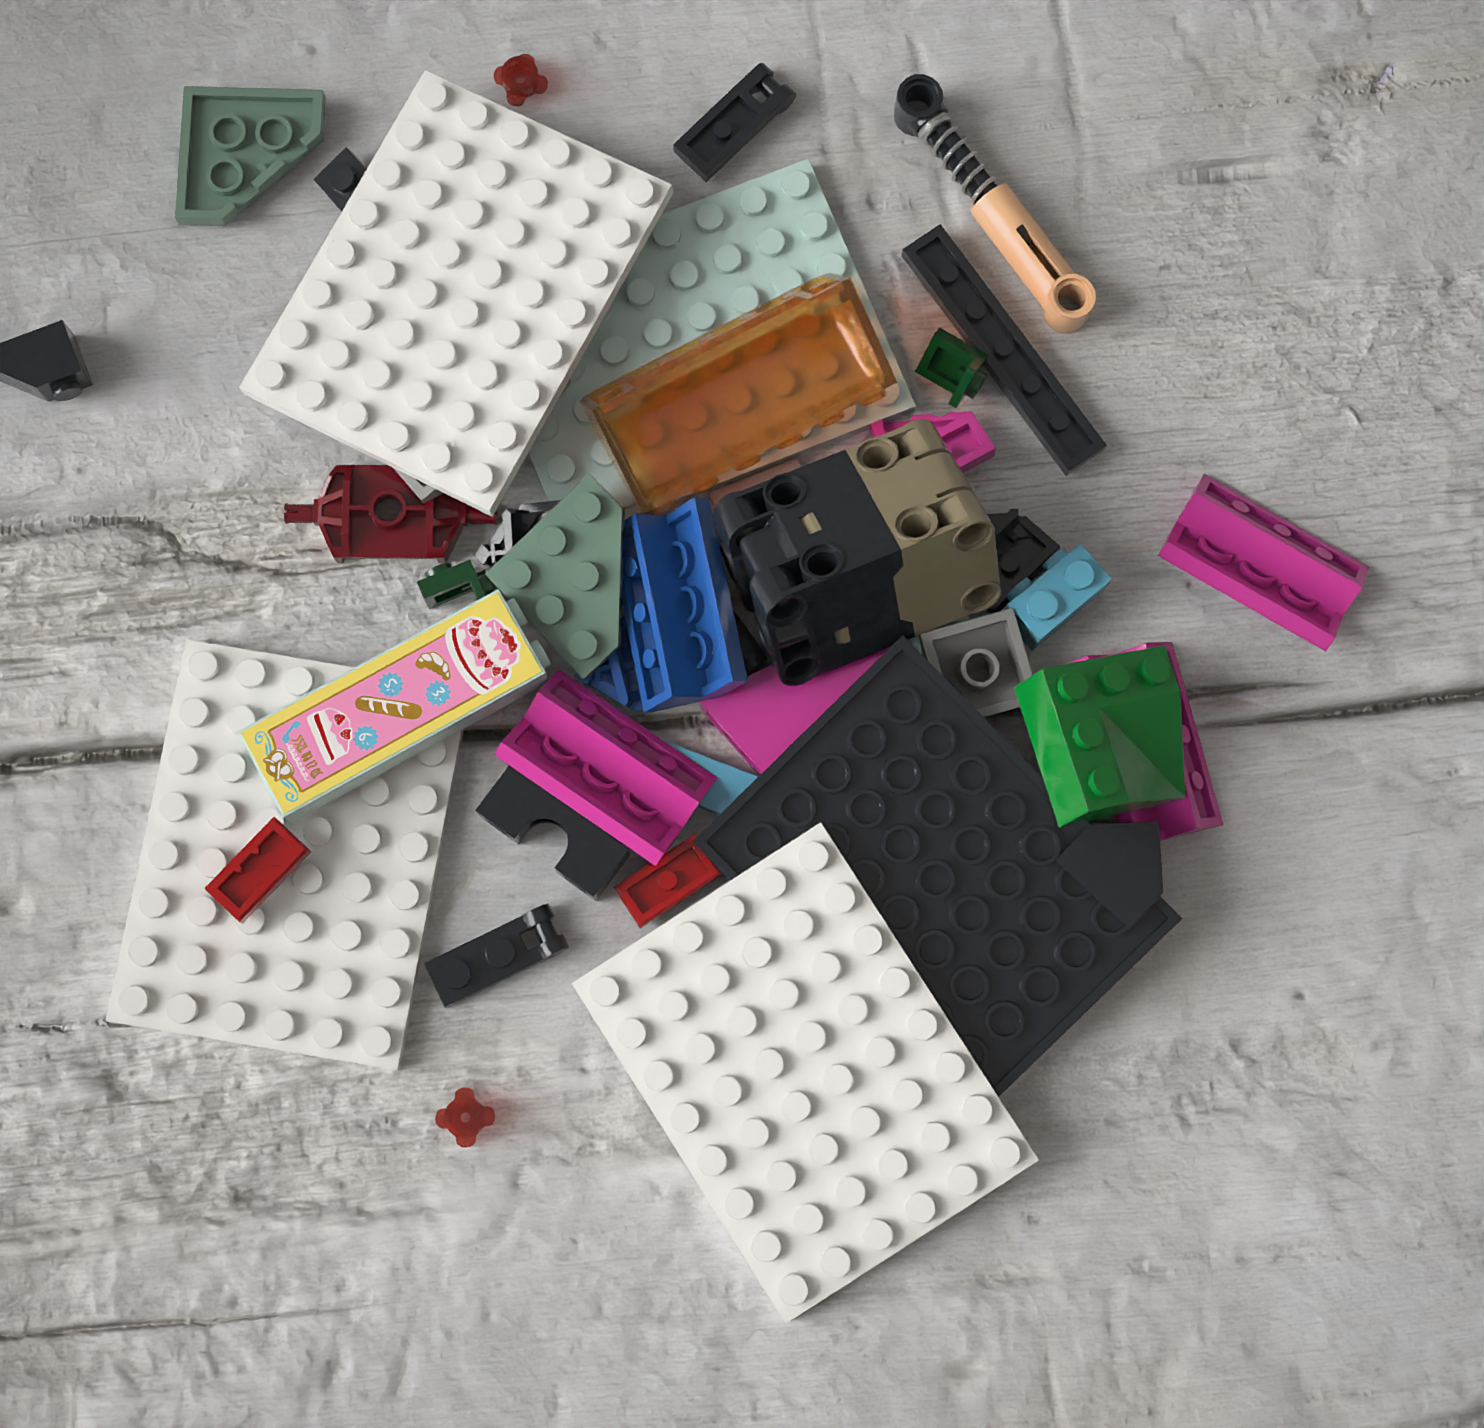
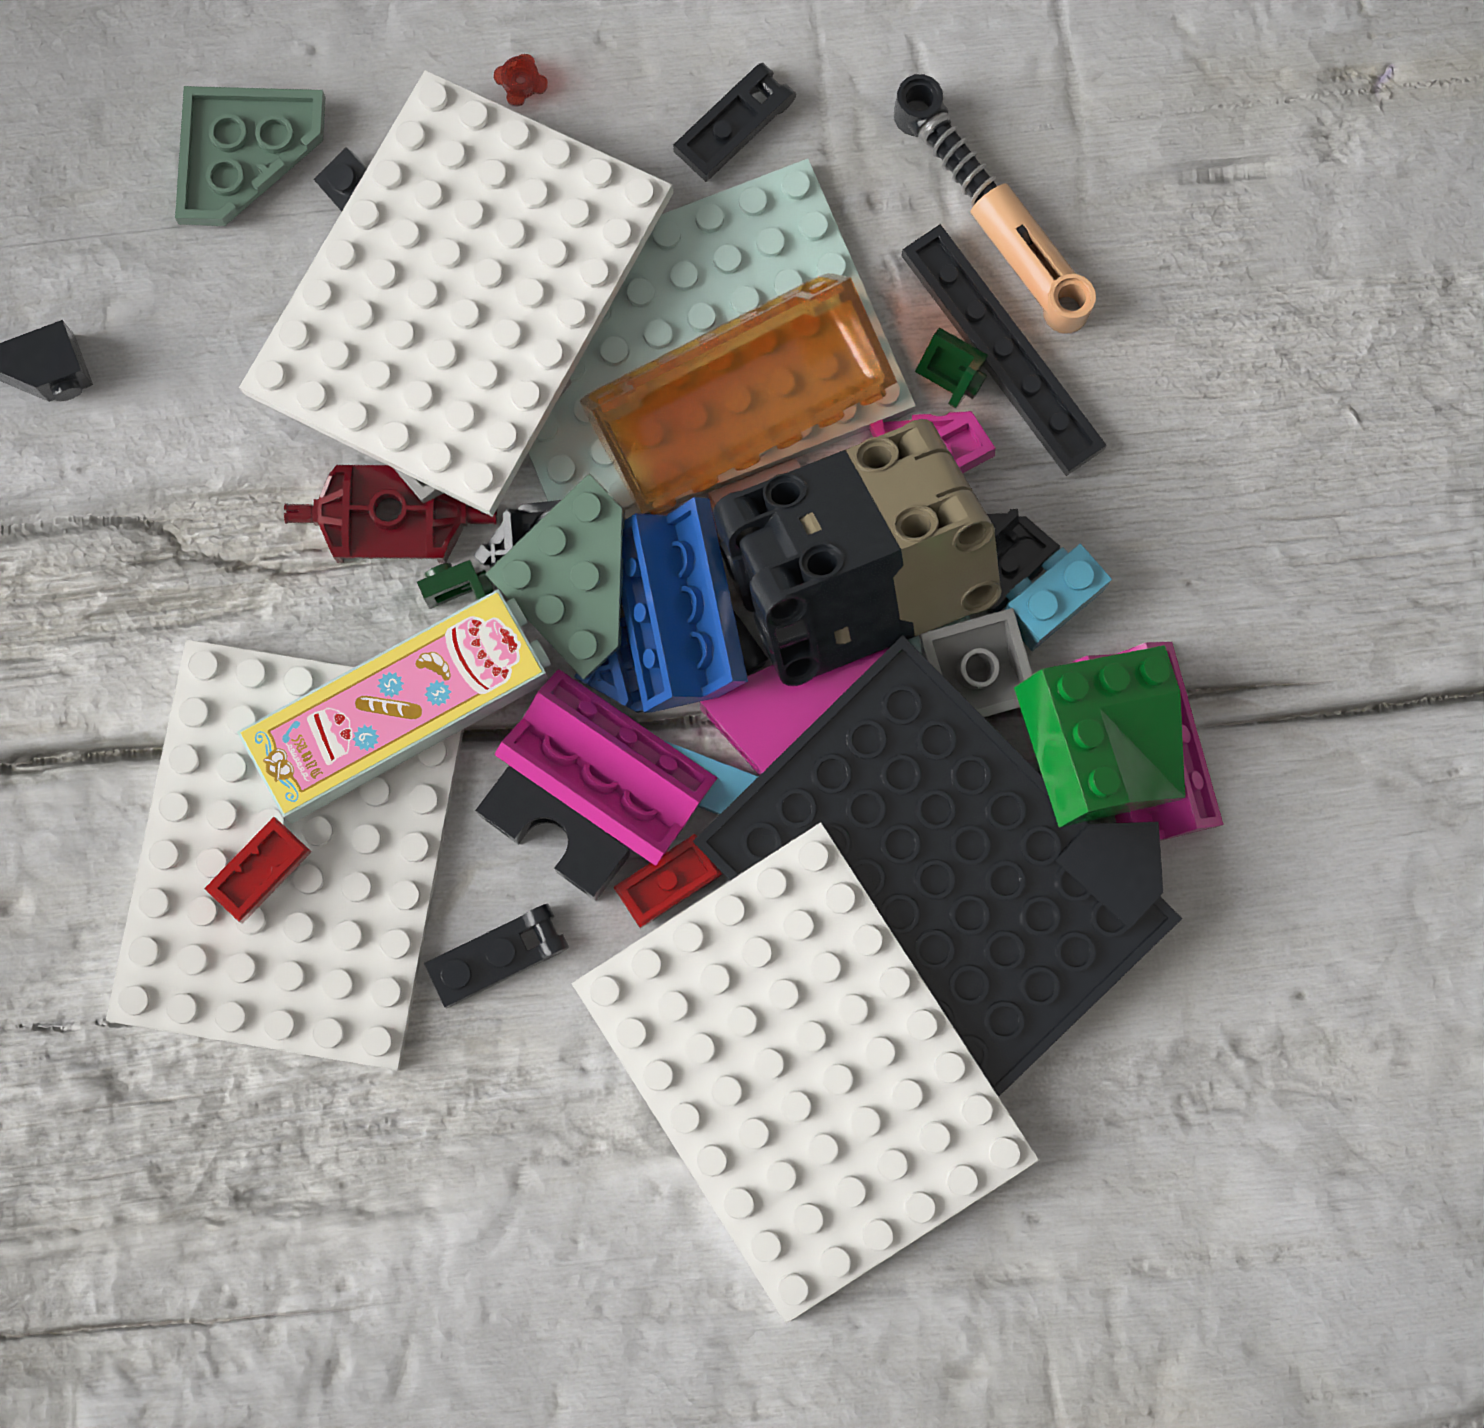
(451, 1117): clear red plate -> none
(1264, 562): dark pink slope -> none

